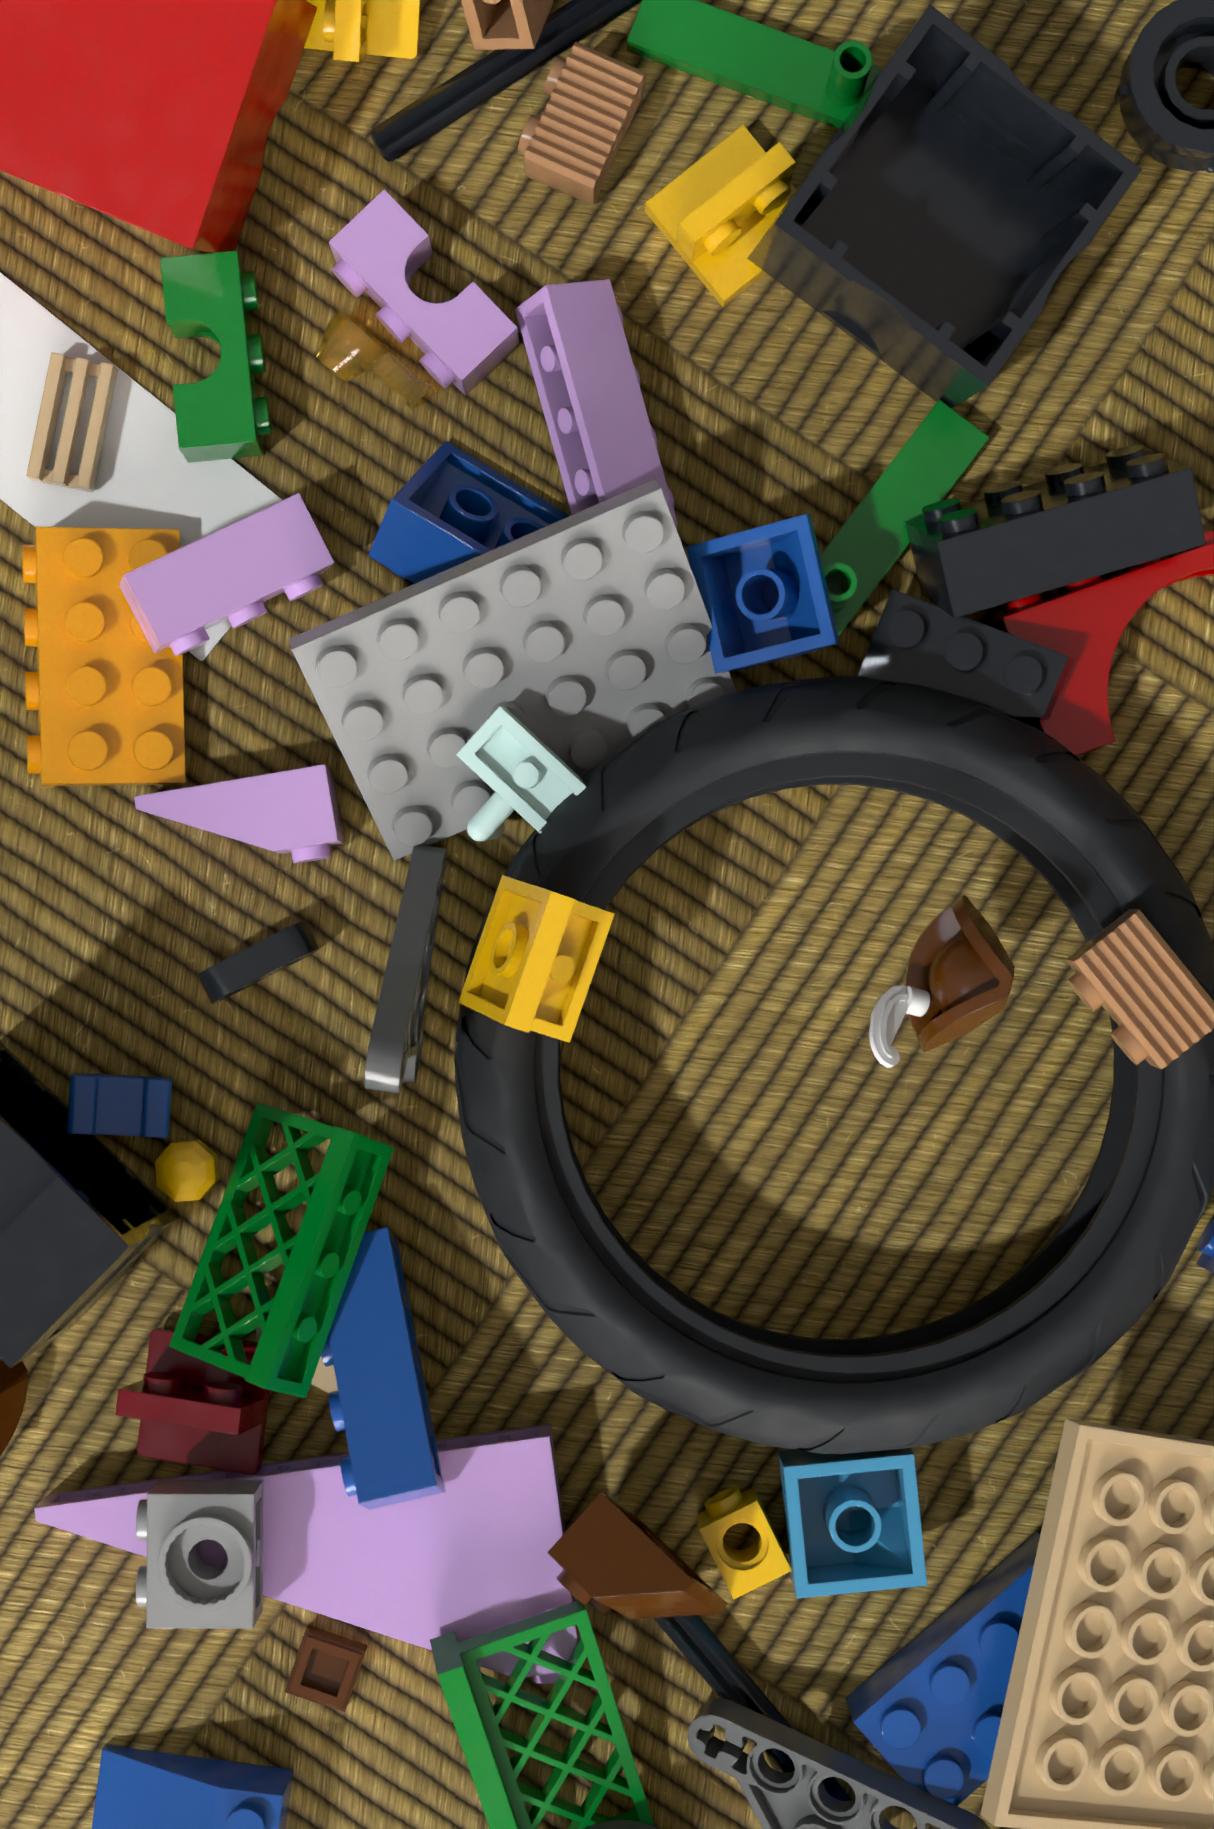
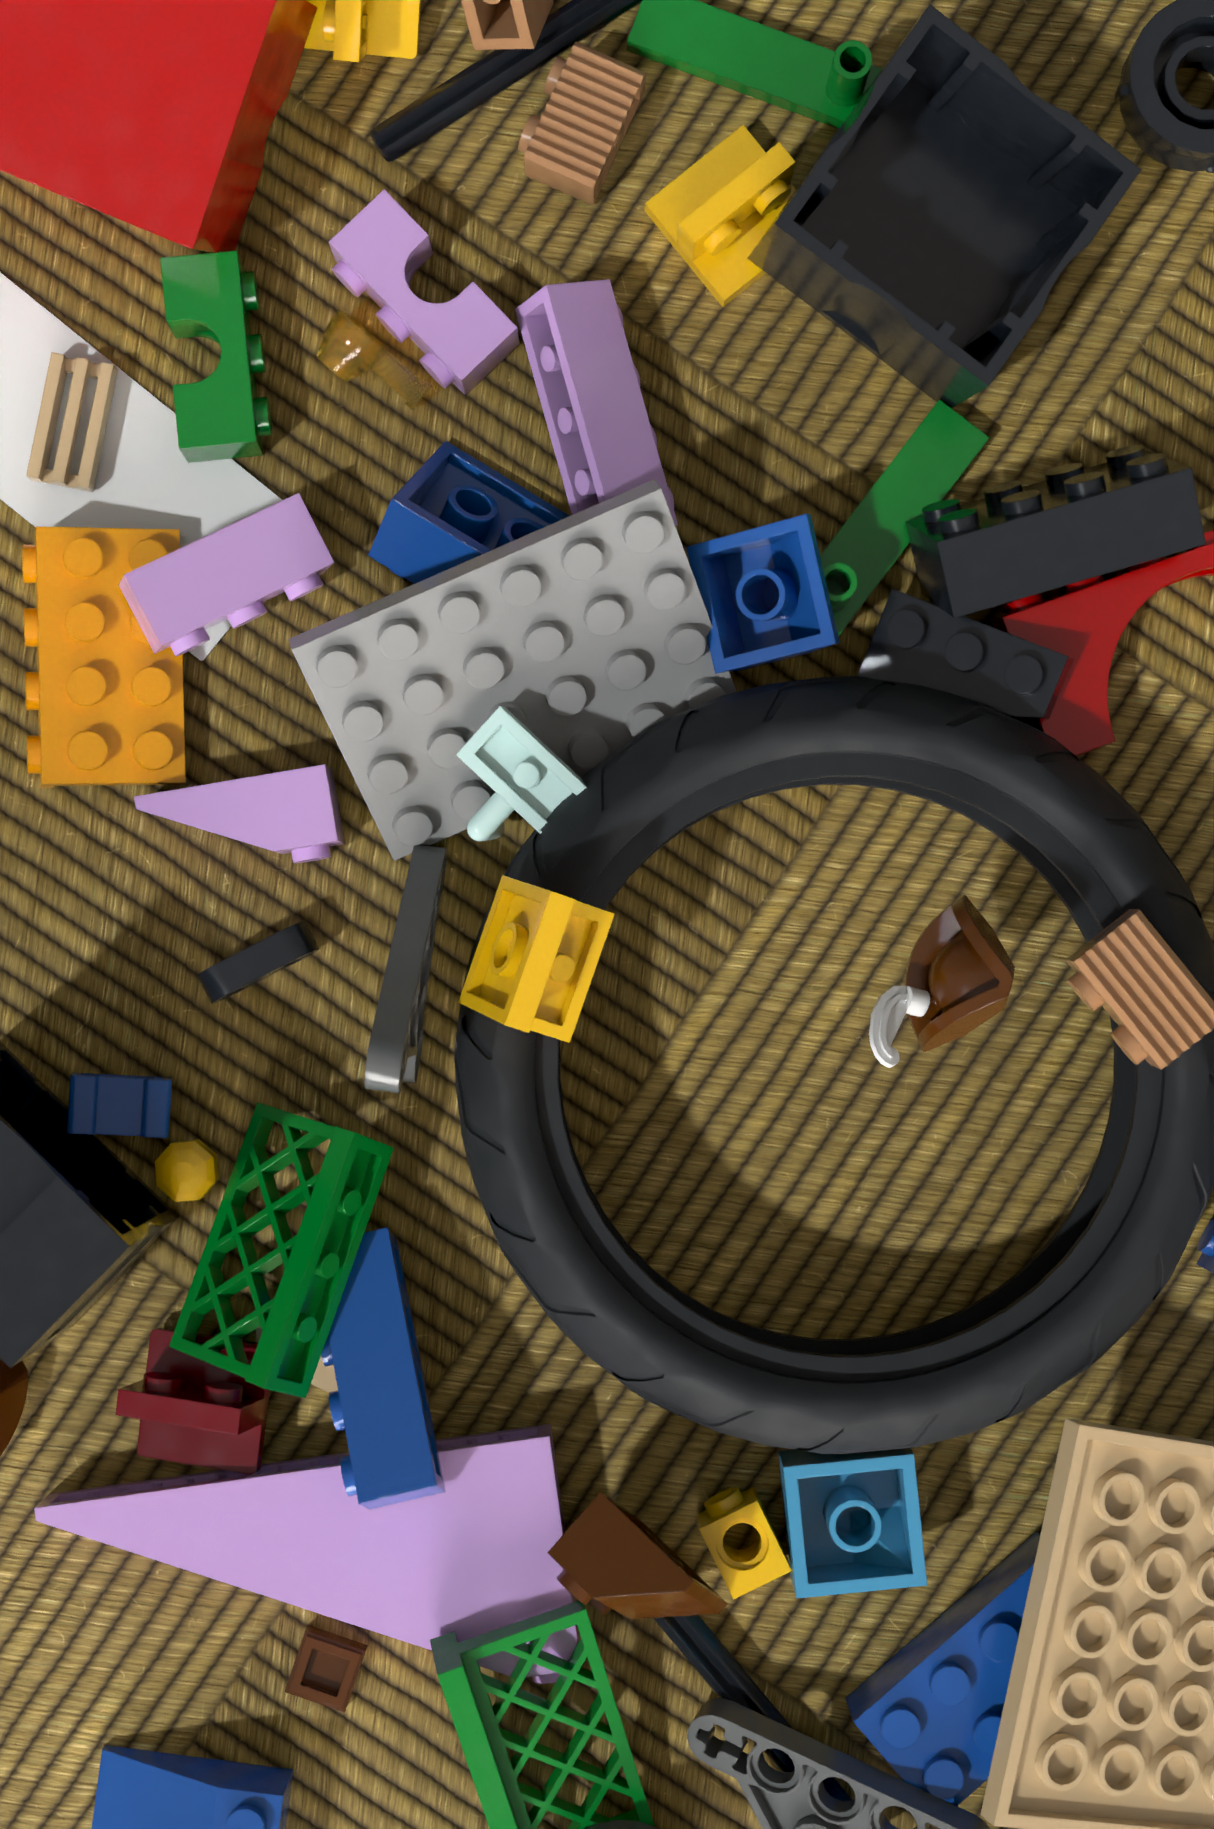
(176, 1582): light grey brick -> none

